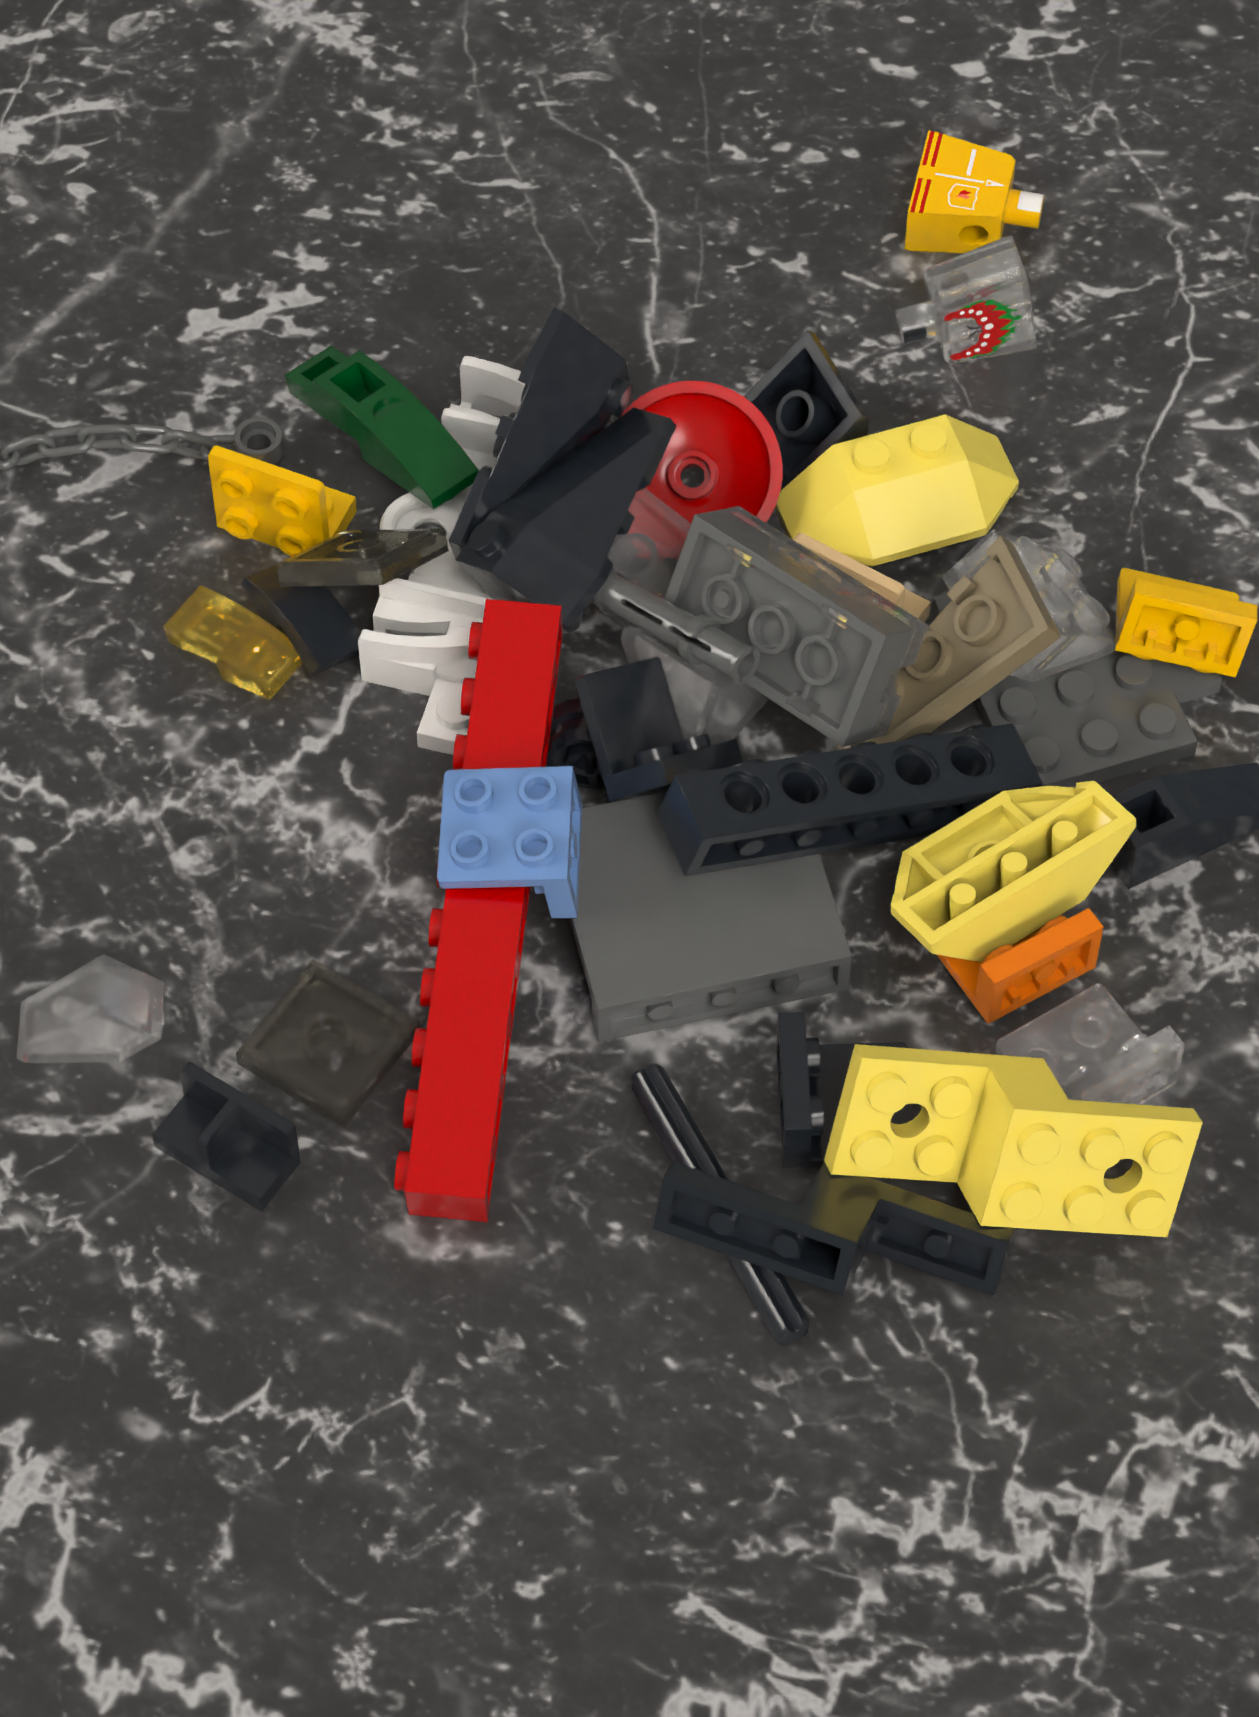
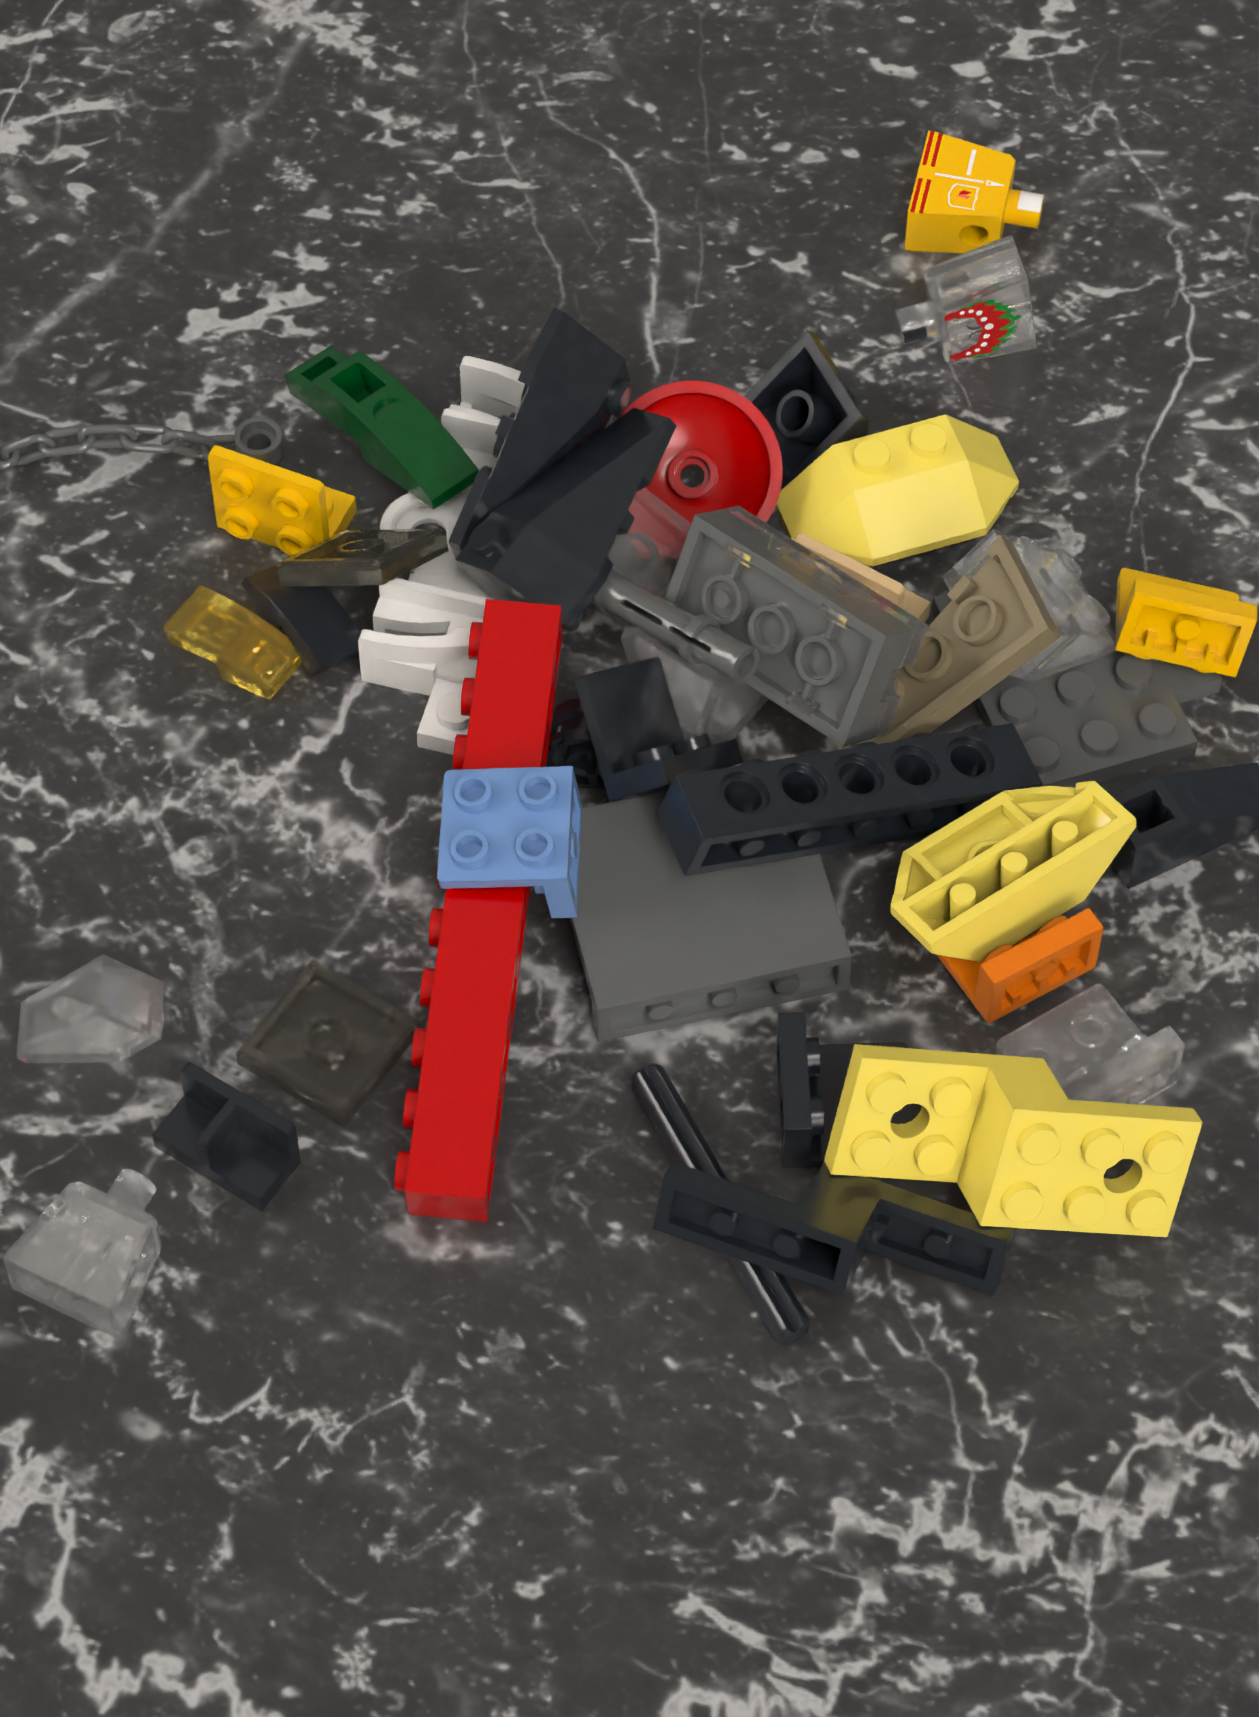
(90, 1253): none -> clear torso

